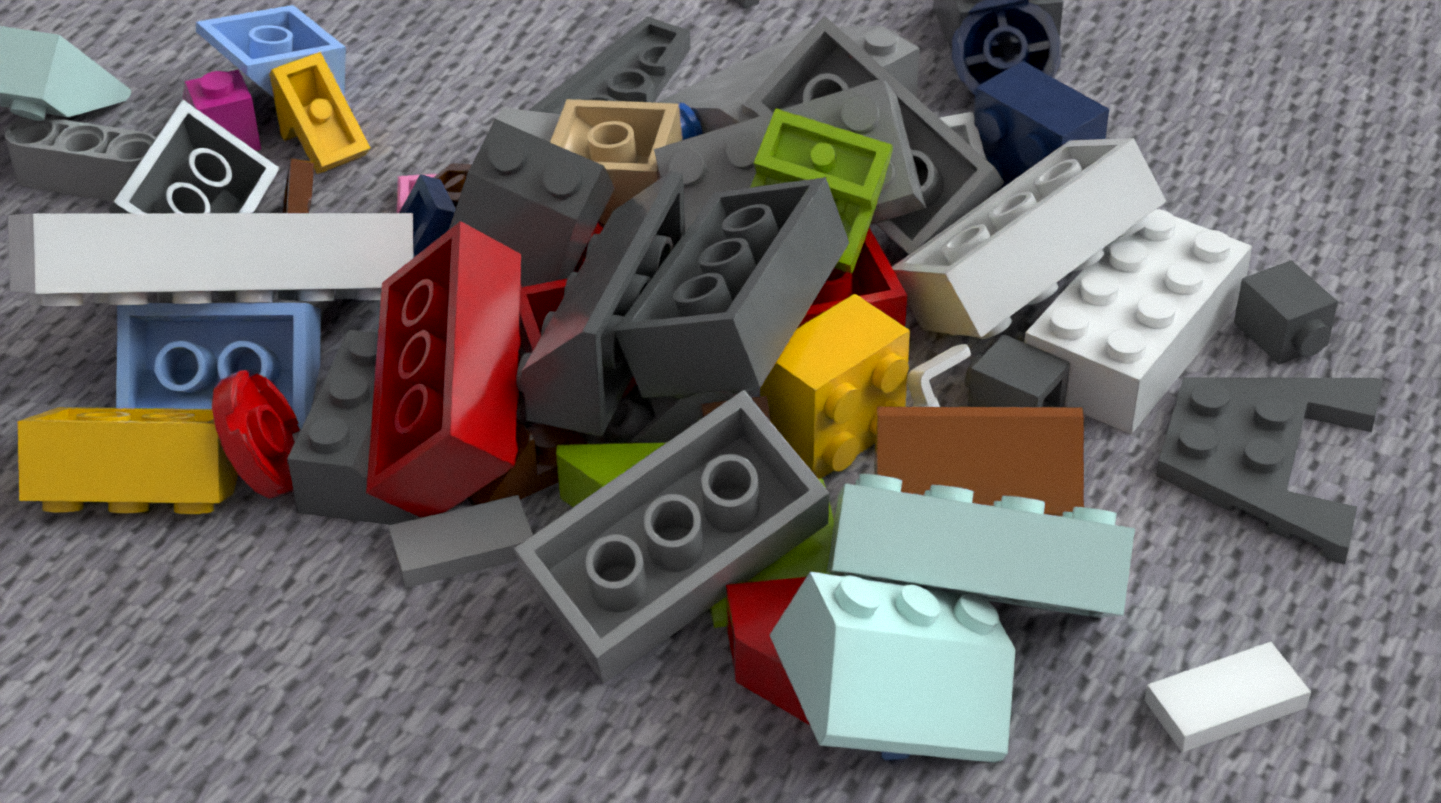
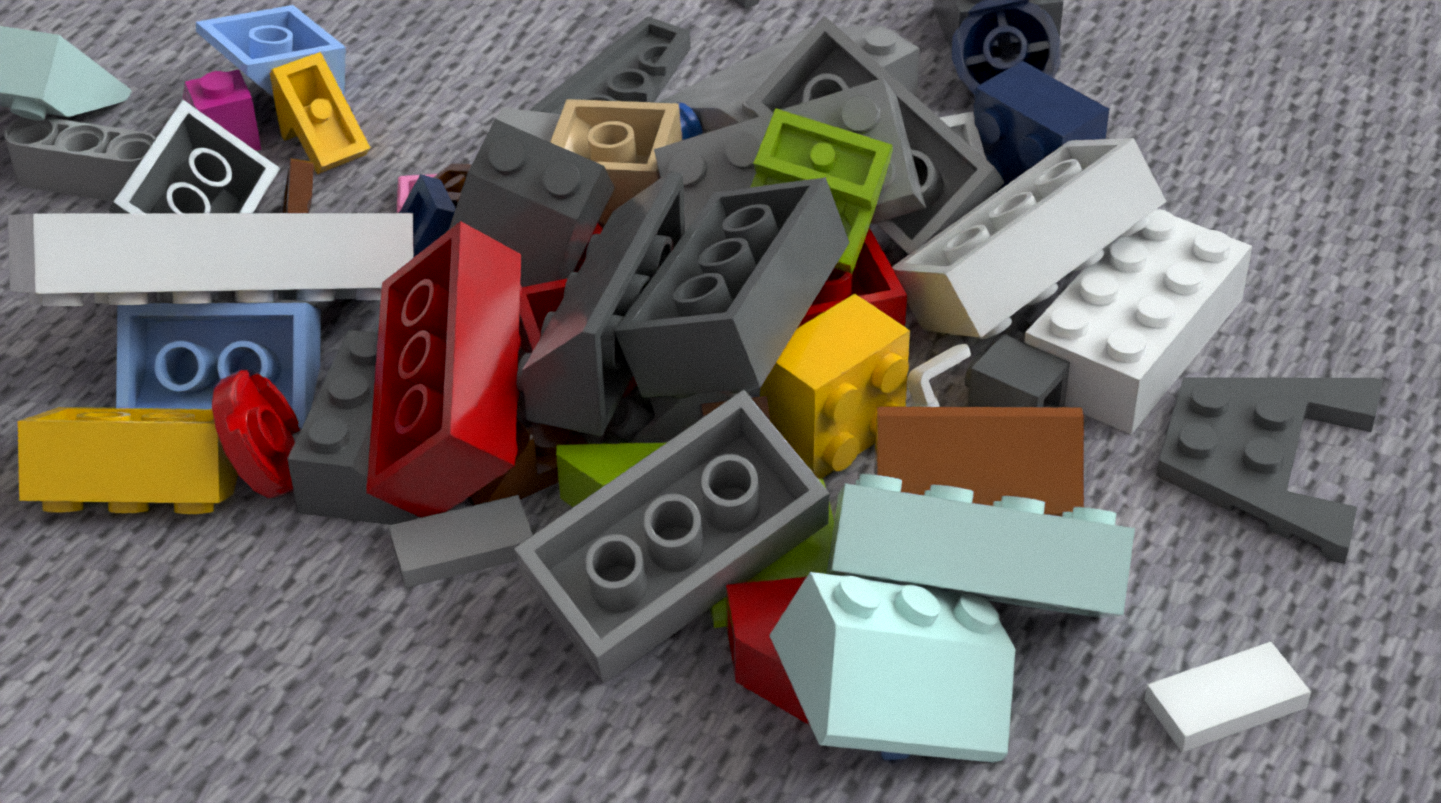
(1285, 312): dark grey brick -> none

